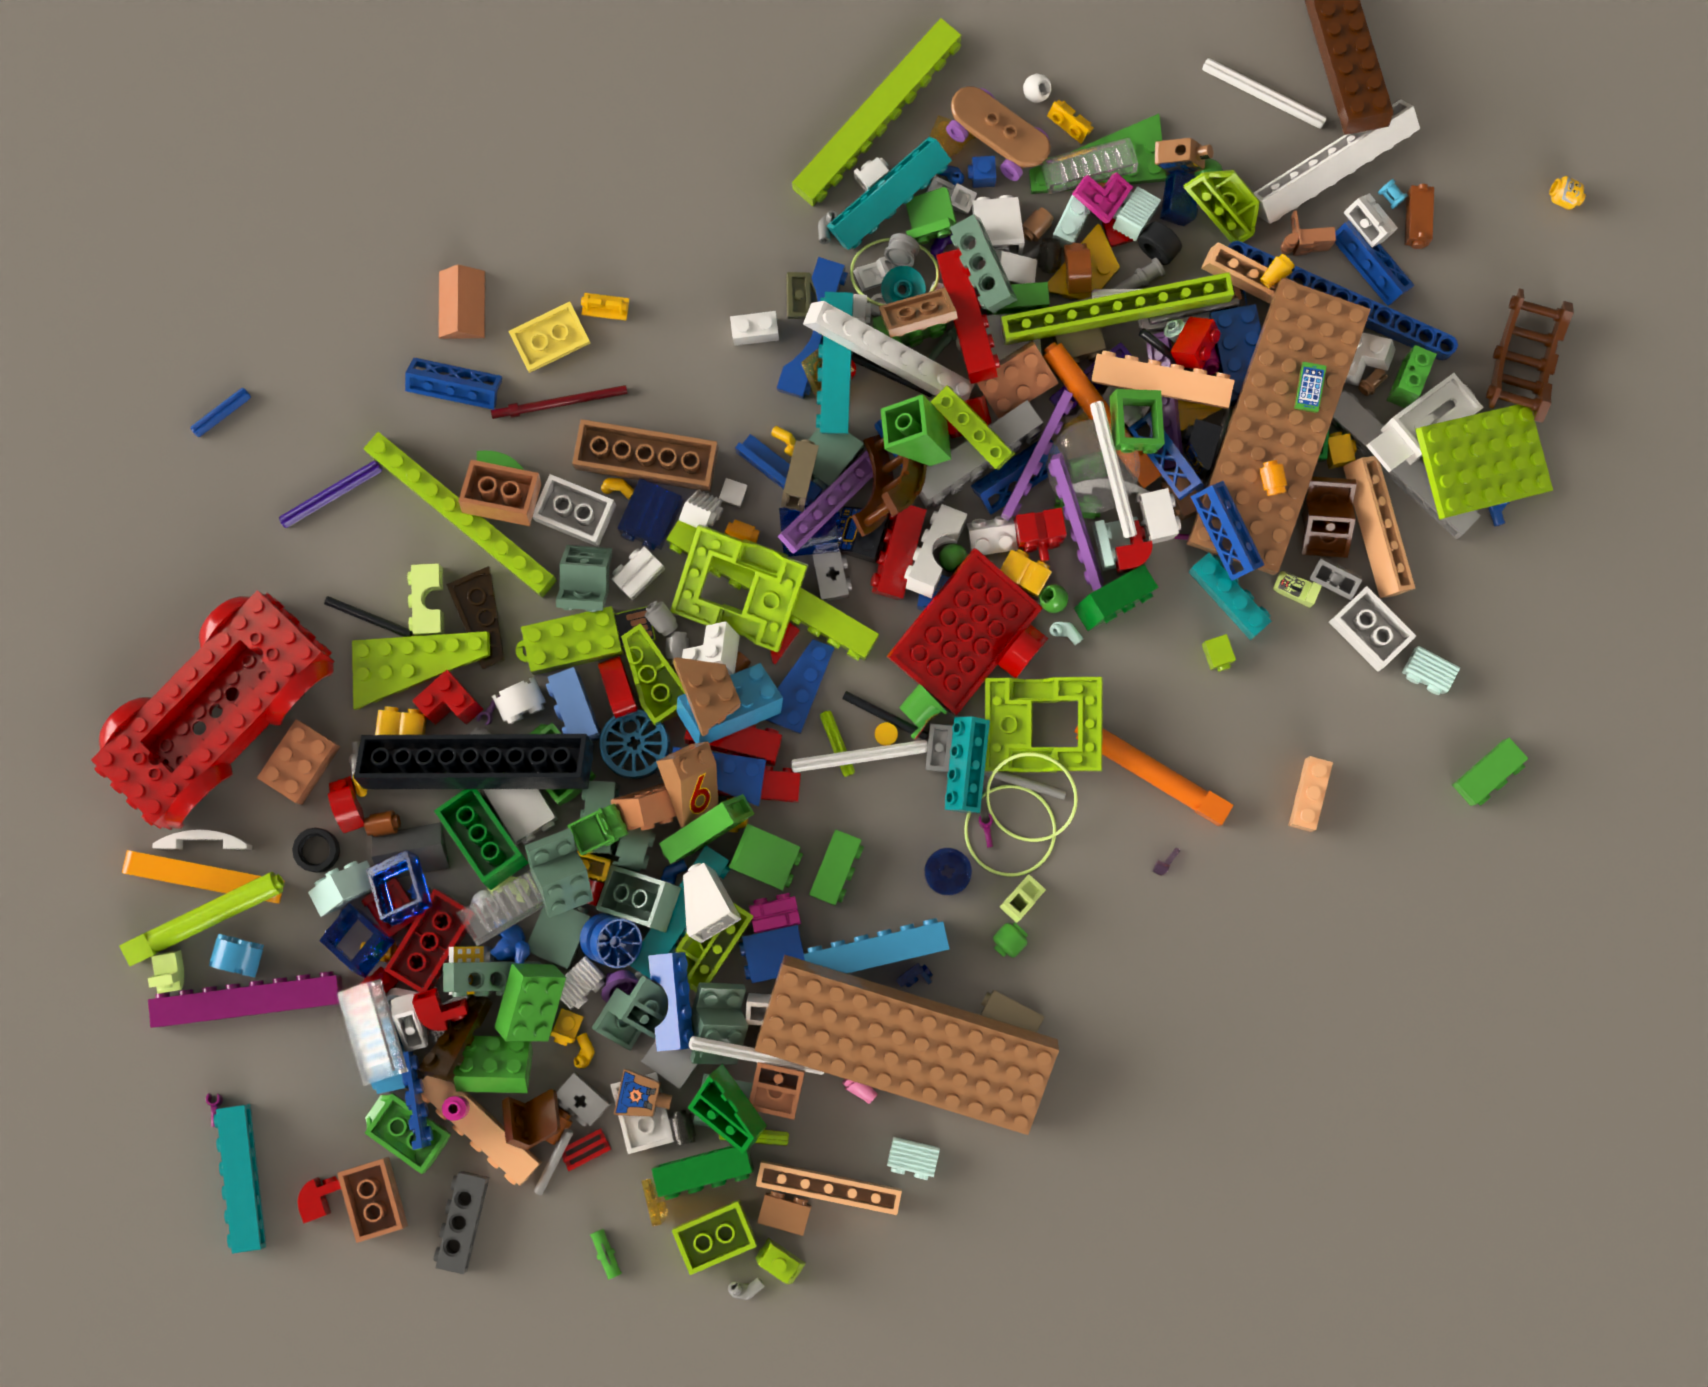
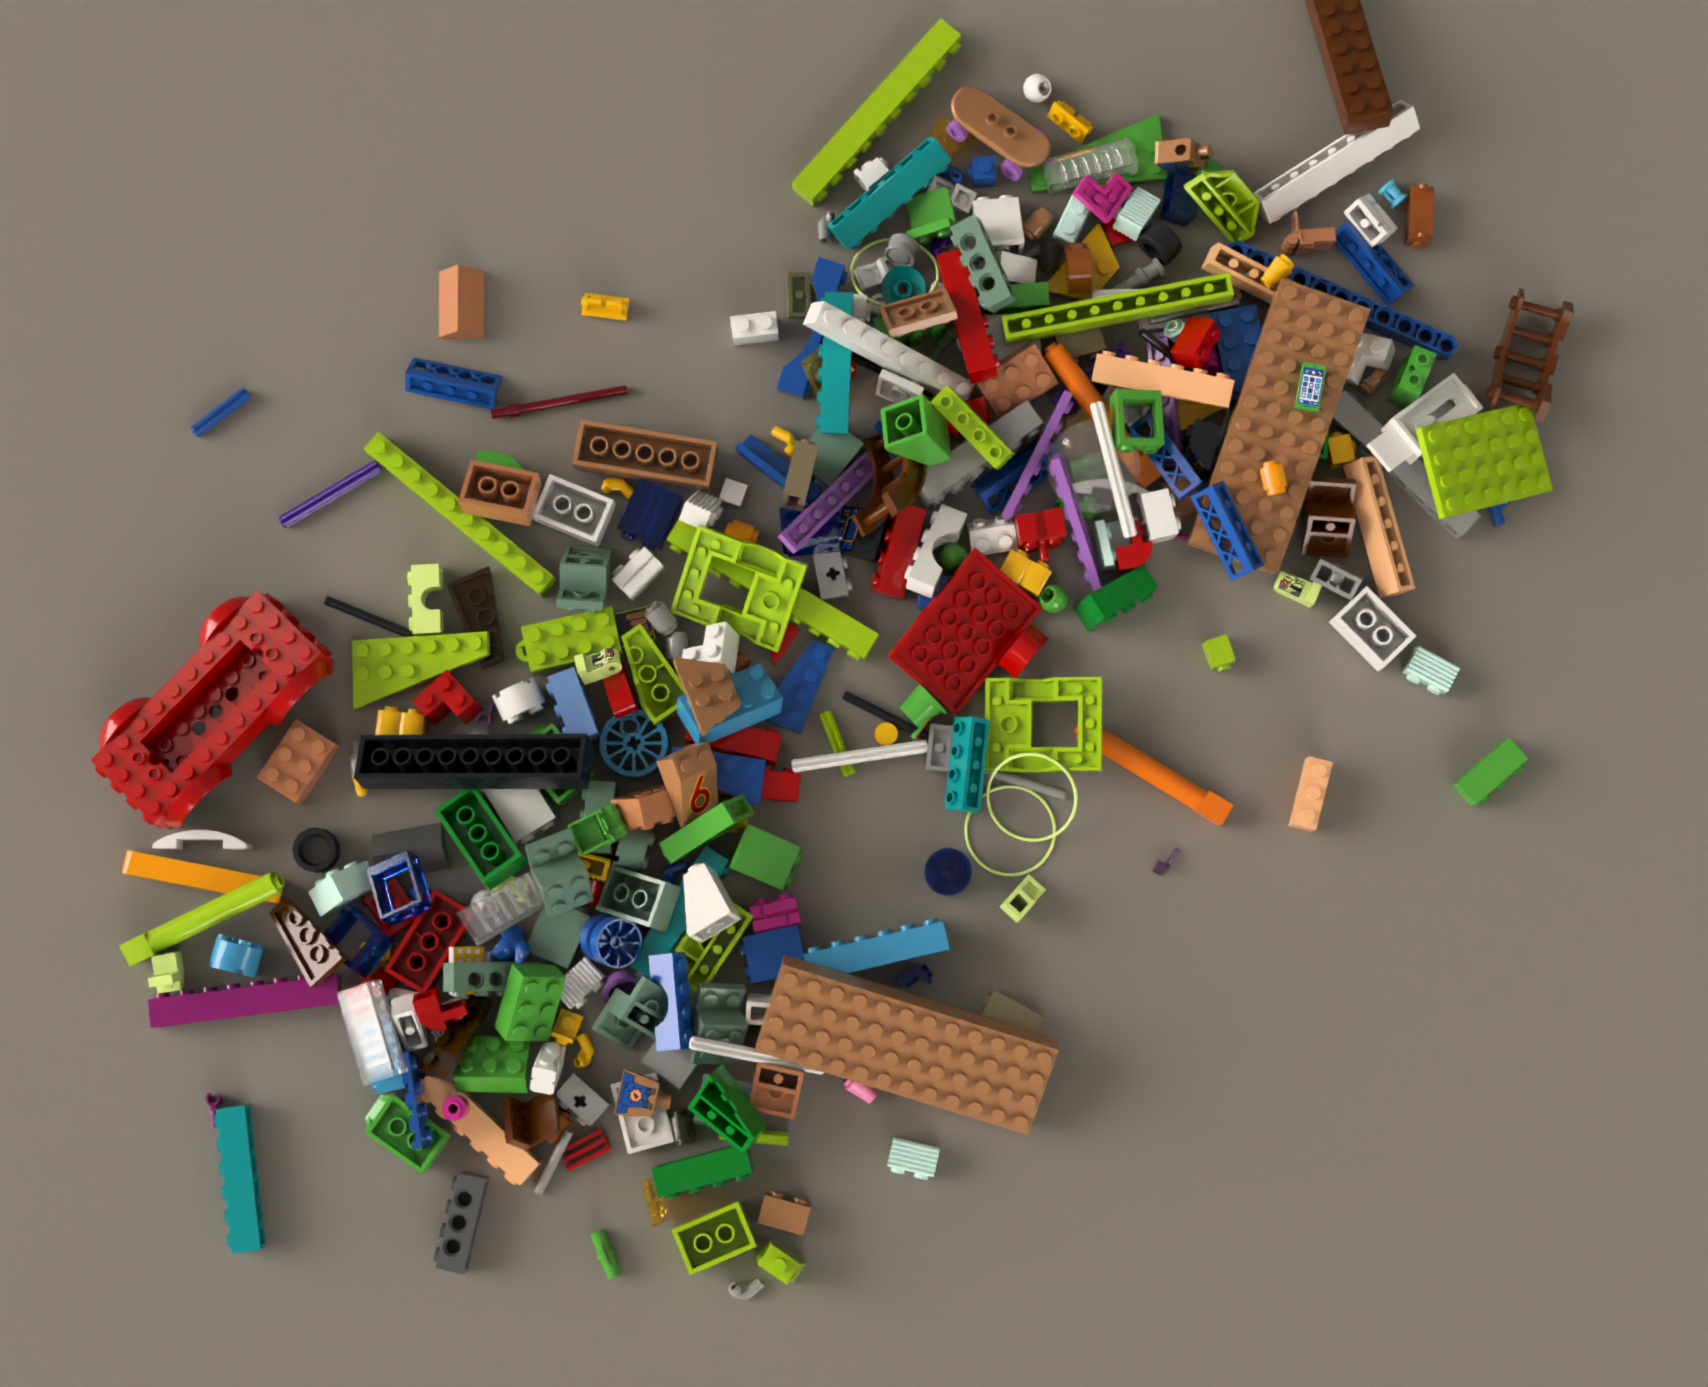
(307, 943): none -> wing
(312, 1198): red brick -> none
(345, 805): red brick -> none
(372, 1199): nougat brick -> none
(382, 823): dark orange brick -> none
(547, 1068): none -> white brick
(549, 337): light yellow plate -> none
(598, 665): none -> yellowish green leg
(829, 1187): light nougat brick -> none
(836, 868): bright green brick -> none
(897, 388): none -> white plate
(987, 830): magenta hand -> none
(1010, 940): bright green head -> none
(1066, 629): light aqua arm -> none
(1230, 596): teal brick -> none
(1264, 93): white axle -> none
(1567, 193): yellow head -> none

